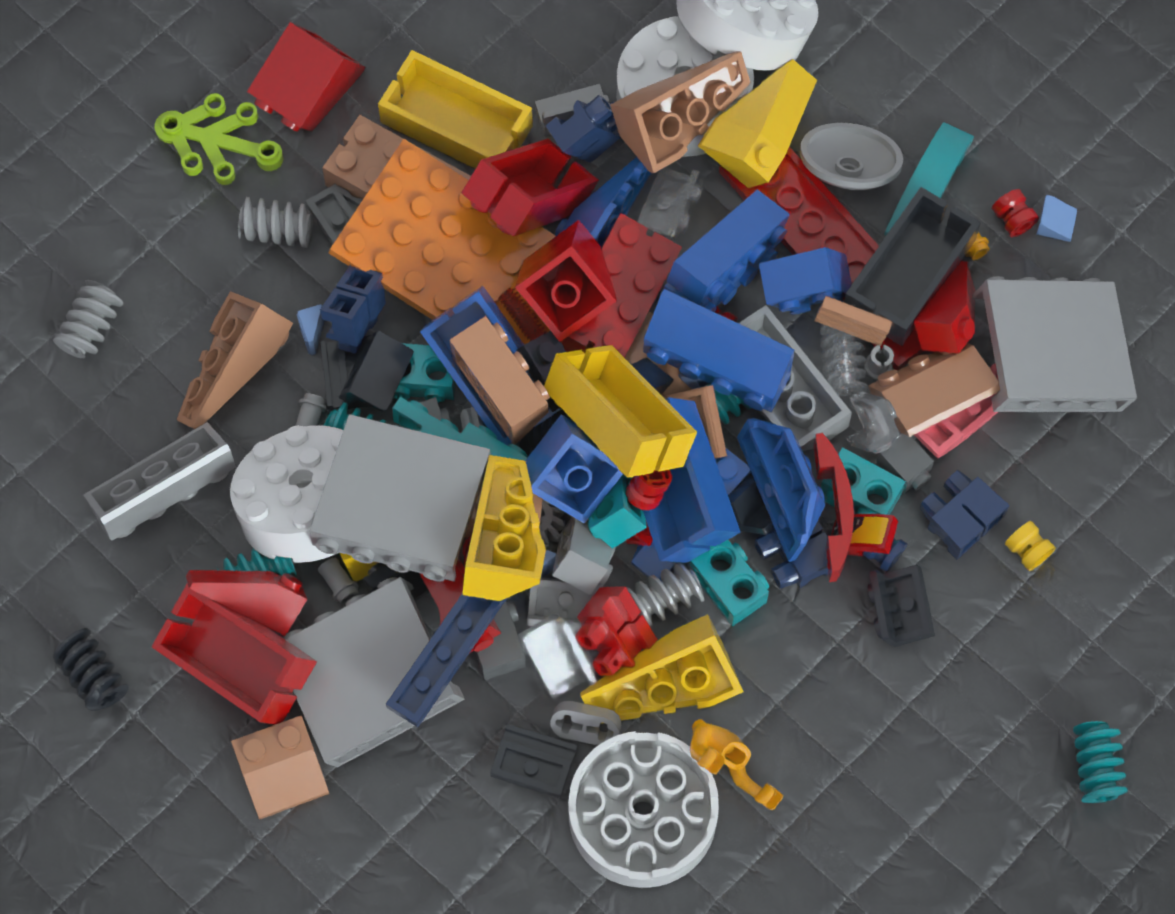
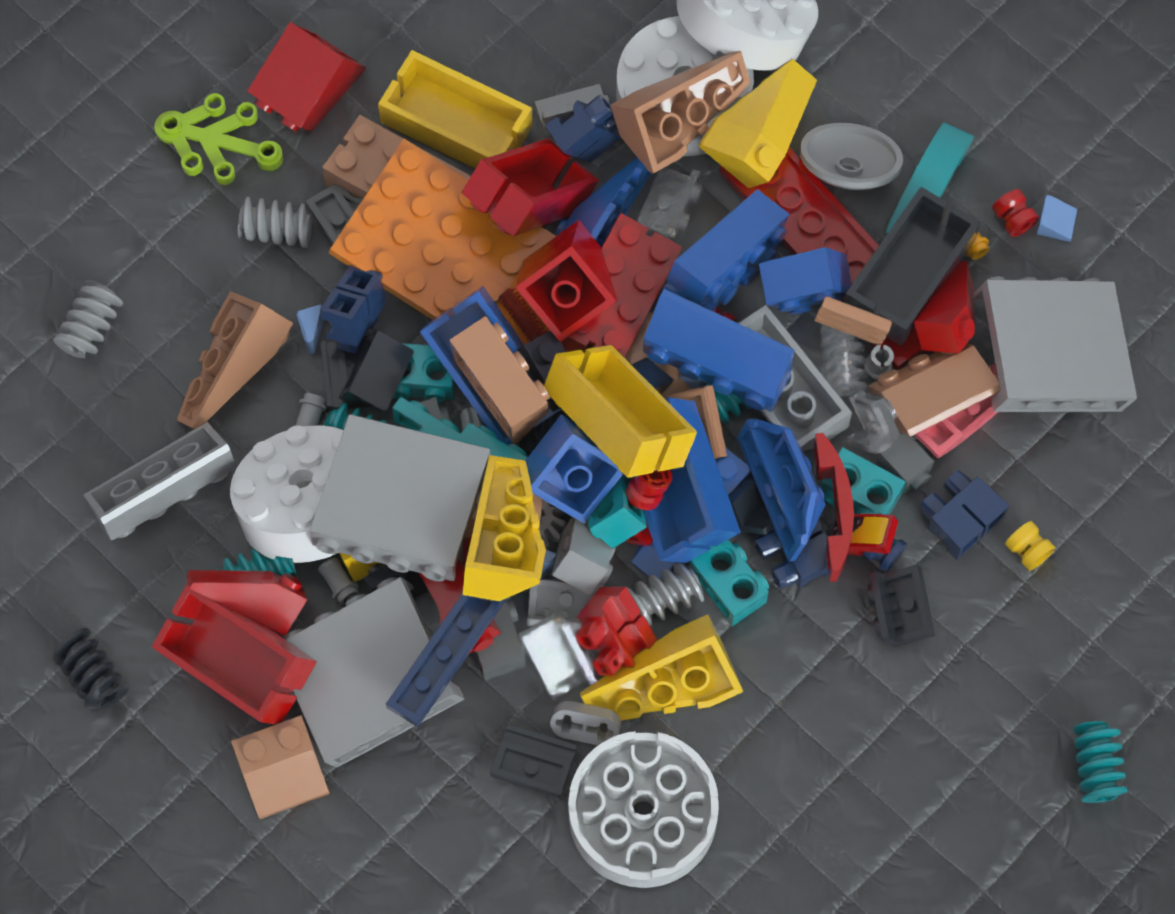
(716, 746): light orange piece -> none

